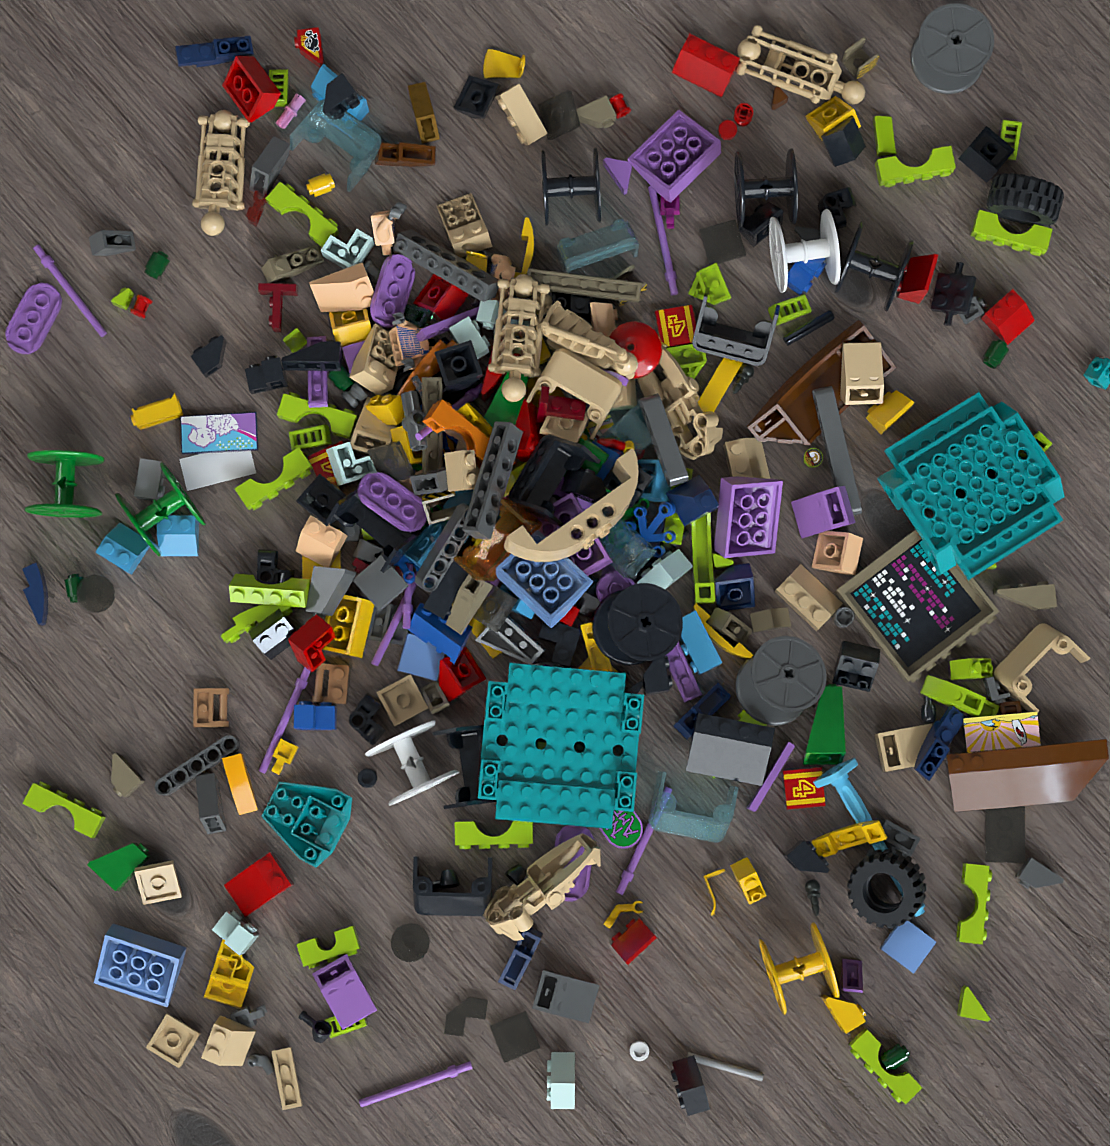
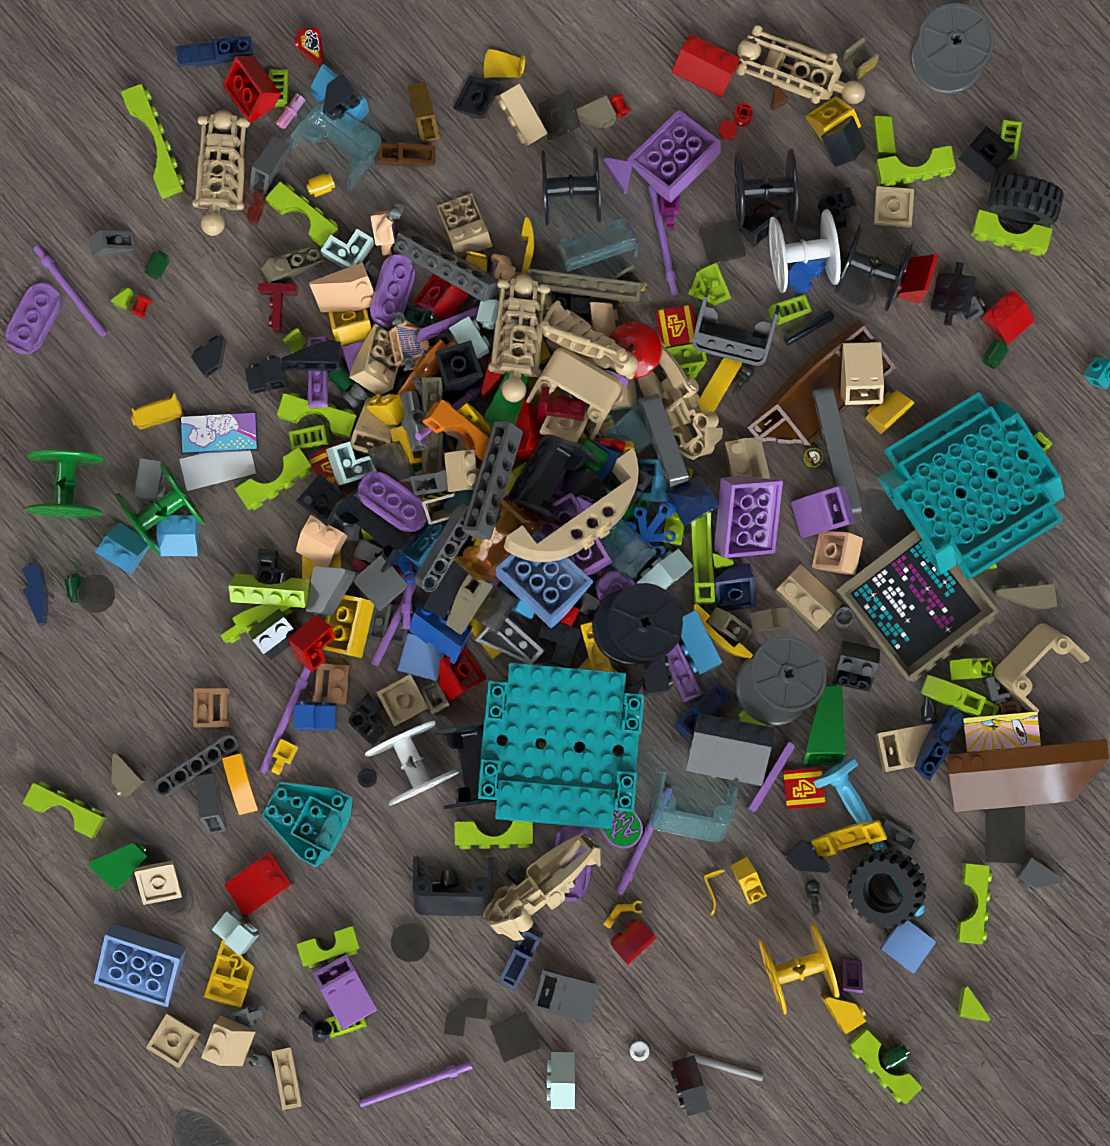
(165, 174): none -> lime arch
(893, 206): none -> tan plate

